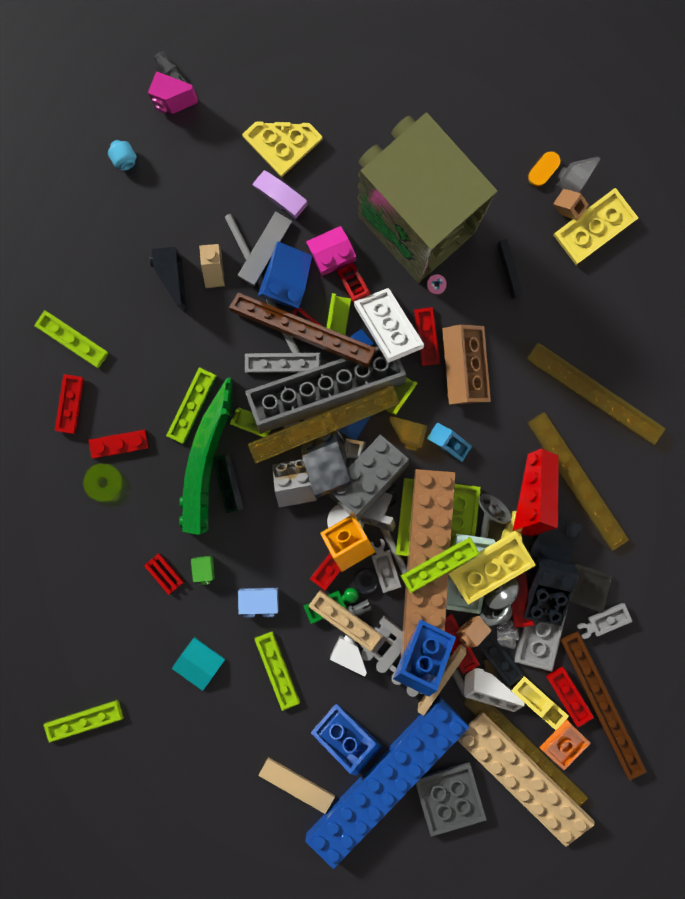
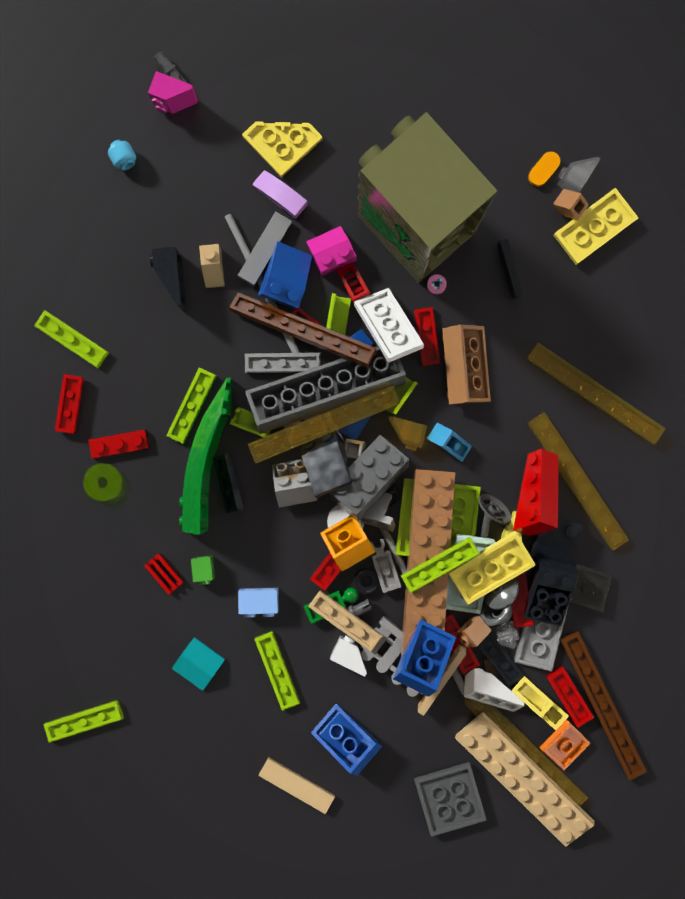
(386, 782): blue brick -> none
(606, 621): light grey plate -> none

